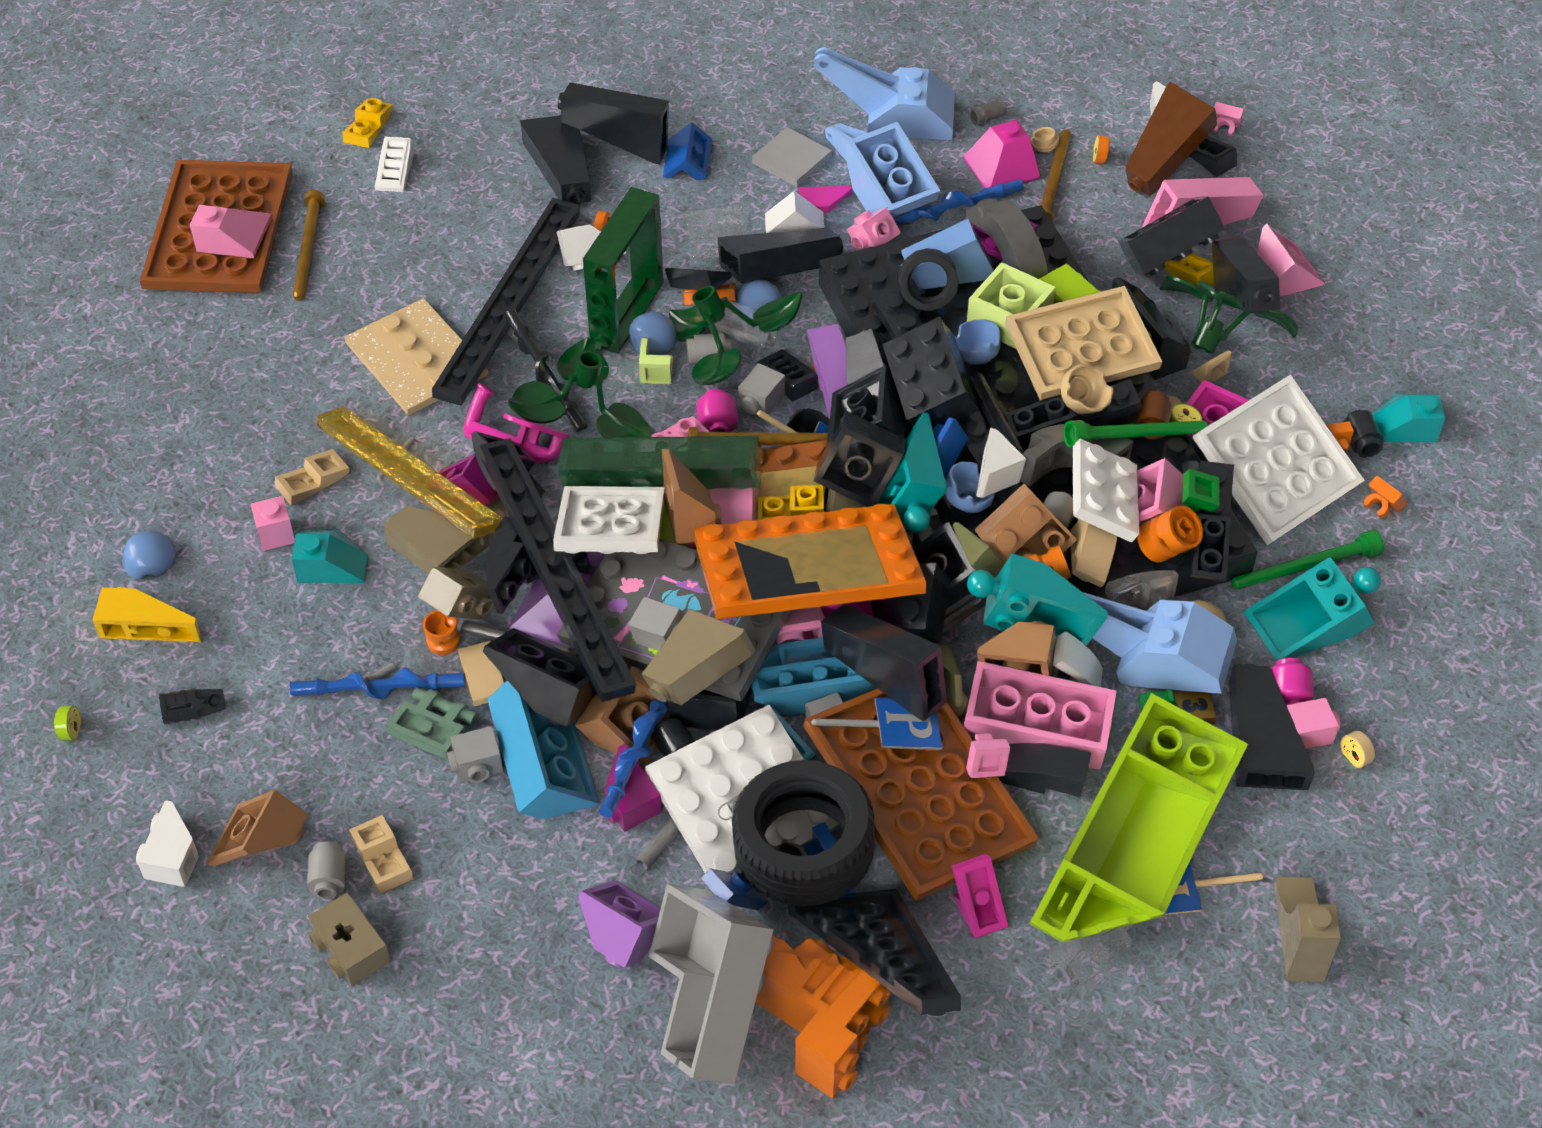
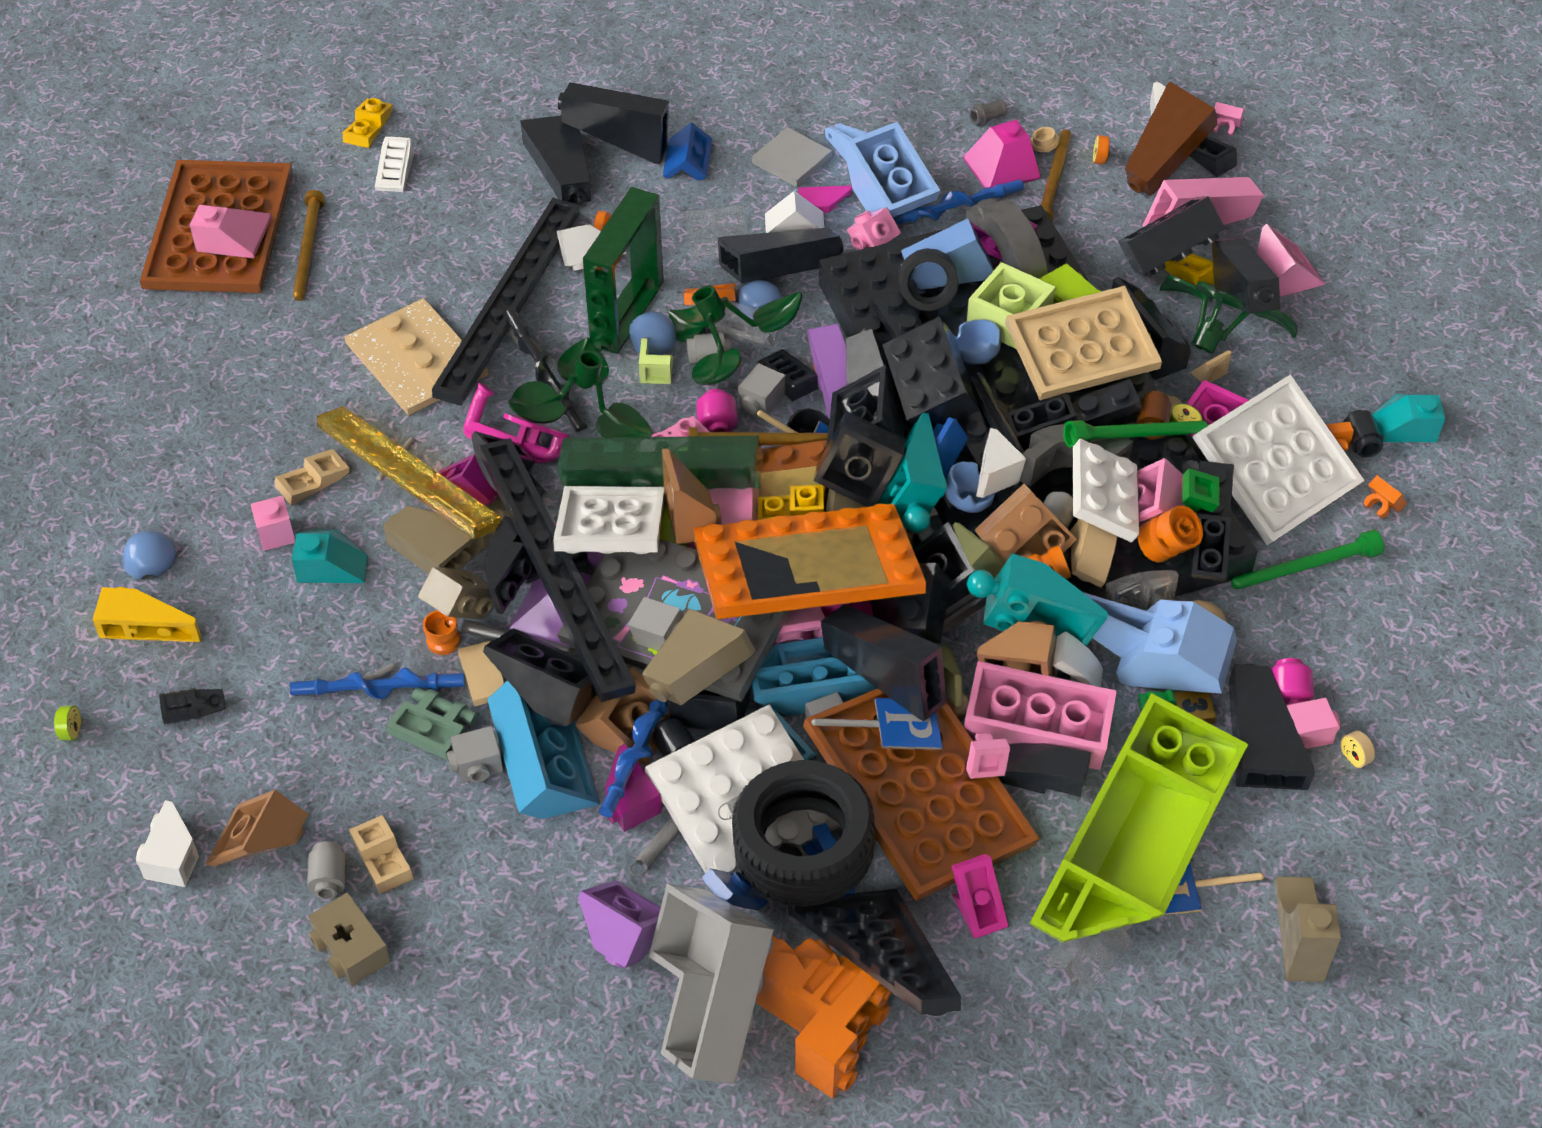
(696, 279): black slope -> none
(907, 96): light blue slope -> none
(1085, 389): tan hair -> none
(1312, 610): teal slope -> none

